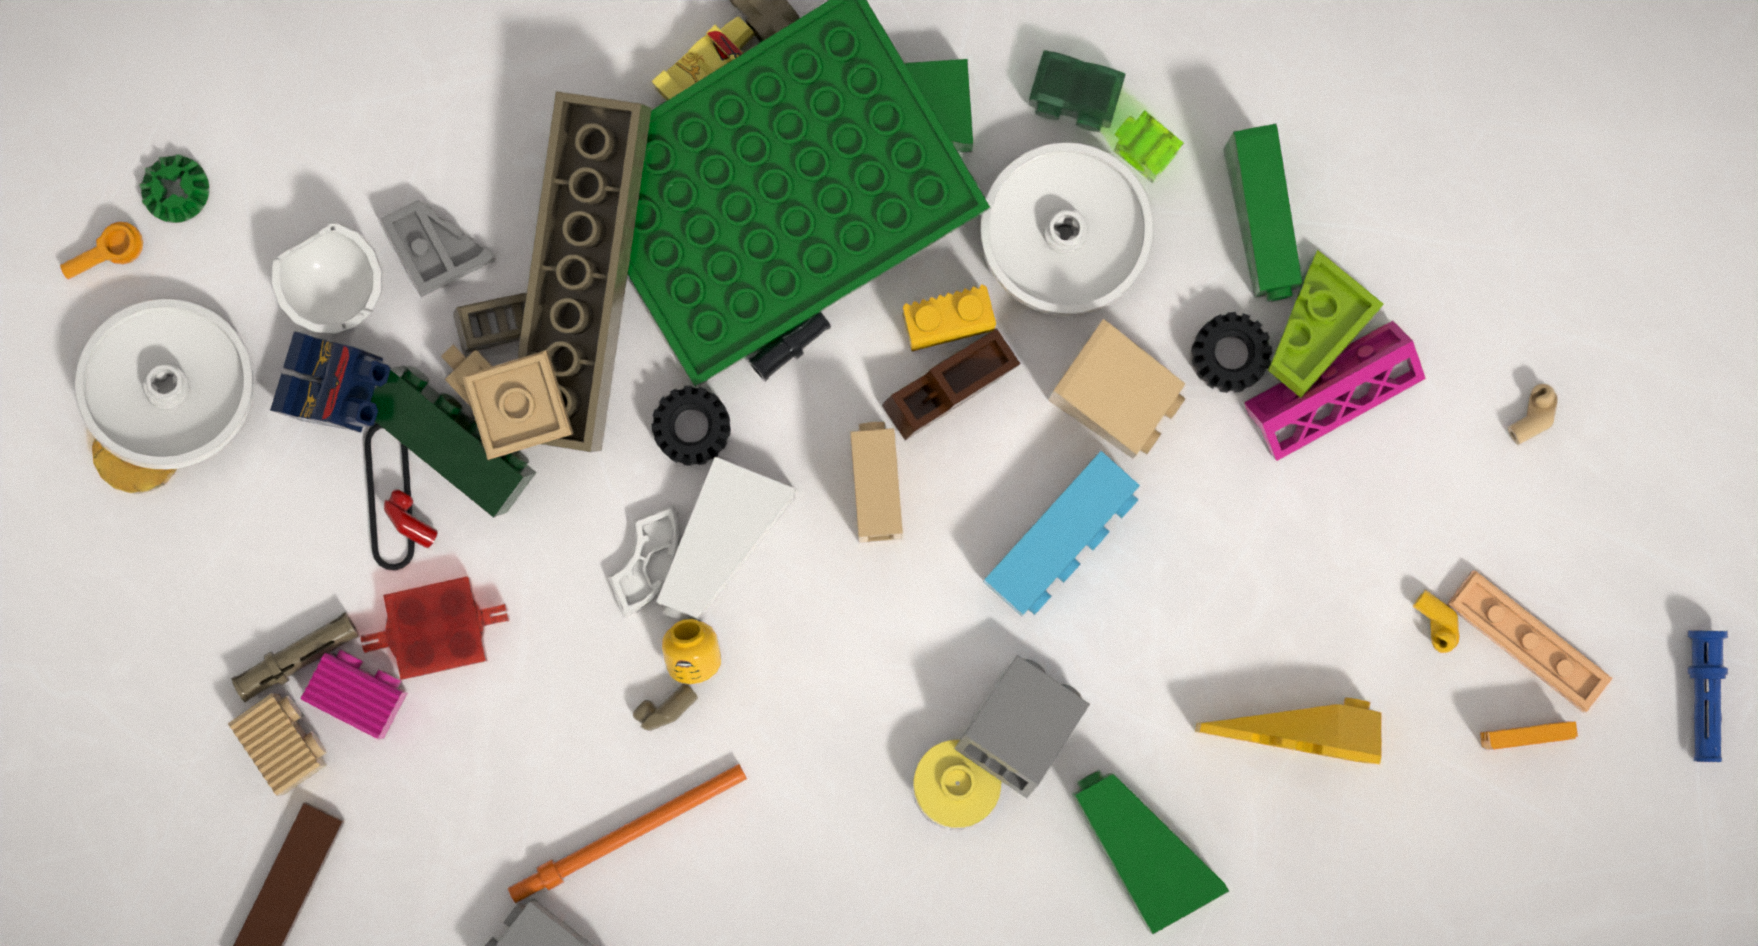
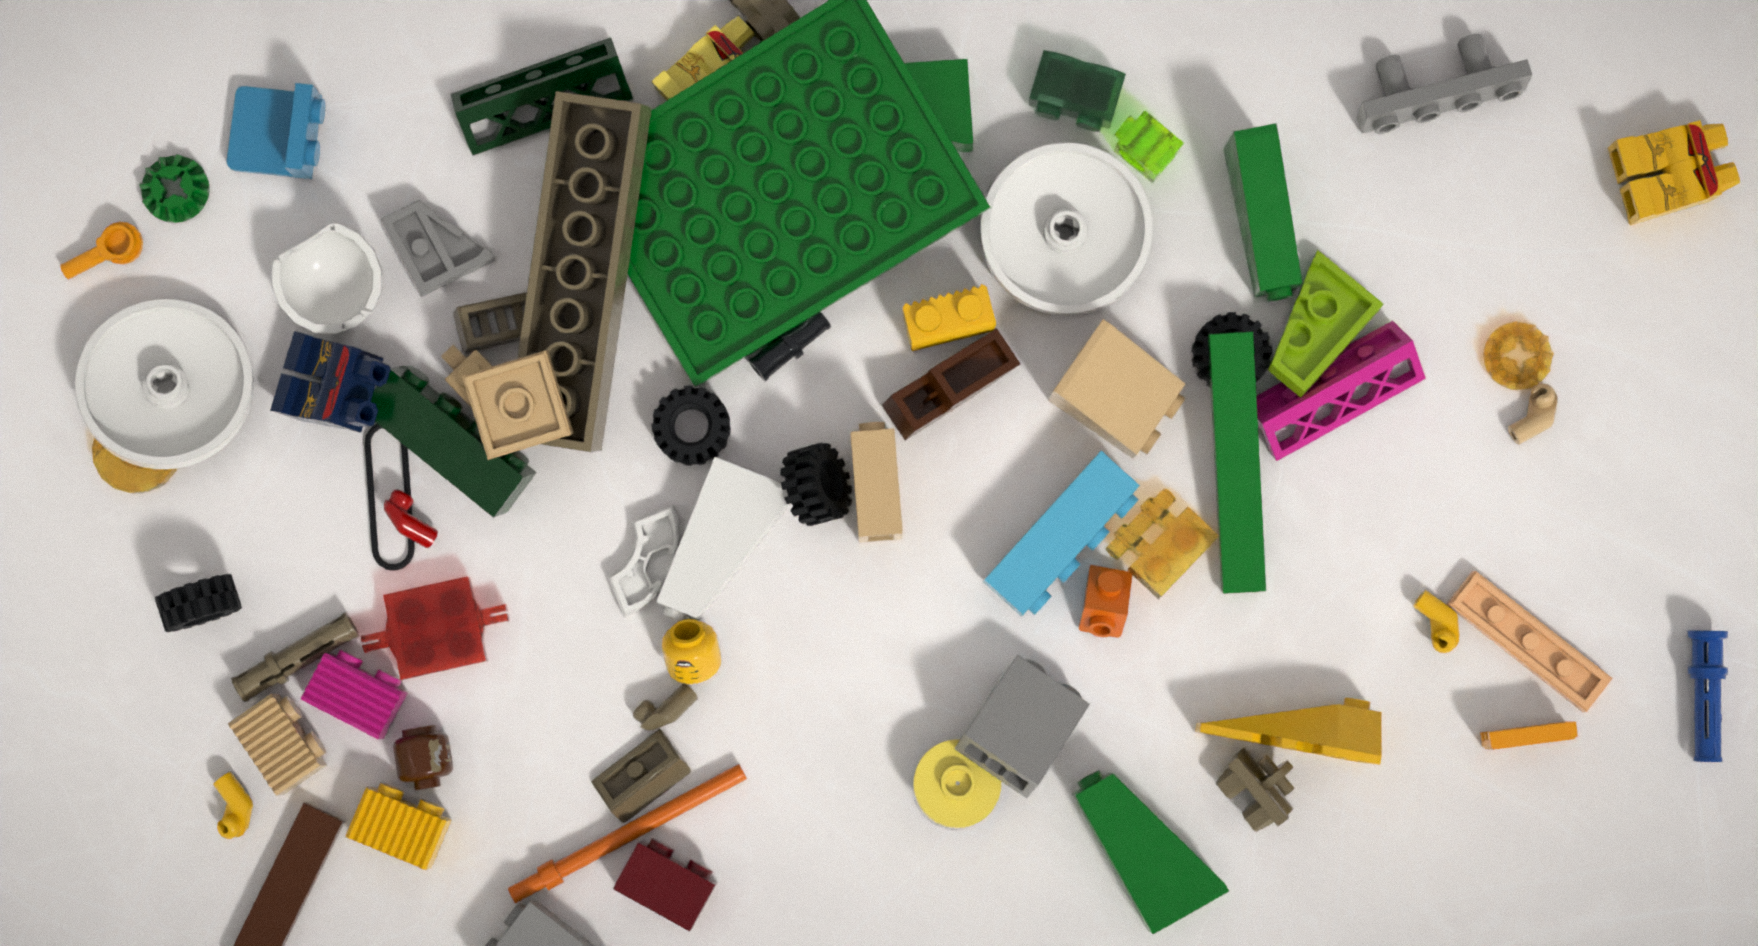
(198, 602): none -> black tyre
(237, 809): none -> yellow arm
(276, 131): none -> dark azure bracket
(399, 826): none -> yellow brick
(423, 756): none -> reddish brown head
(531, 85): none -> dark green fence
(641, 776): none -> dark tan slope
(666, 884): none -> dark red brick
(816, 484): none -> black tyre
(1105, 601): none -> orange bracket
(1172, 552): none -> clear yellow plate
(1237, 462): none -> green tile
(1269, 803): none -> dark tan hips
(1428, 102): none -> light grey plate
(1505, 370): none -> clear yellow gear
(1685, 165): none -> yellow hips

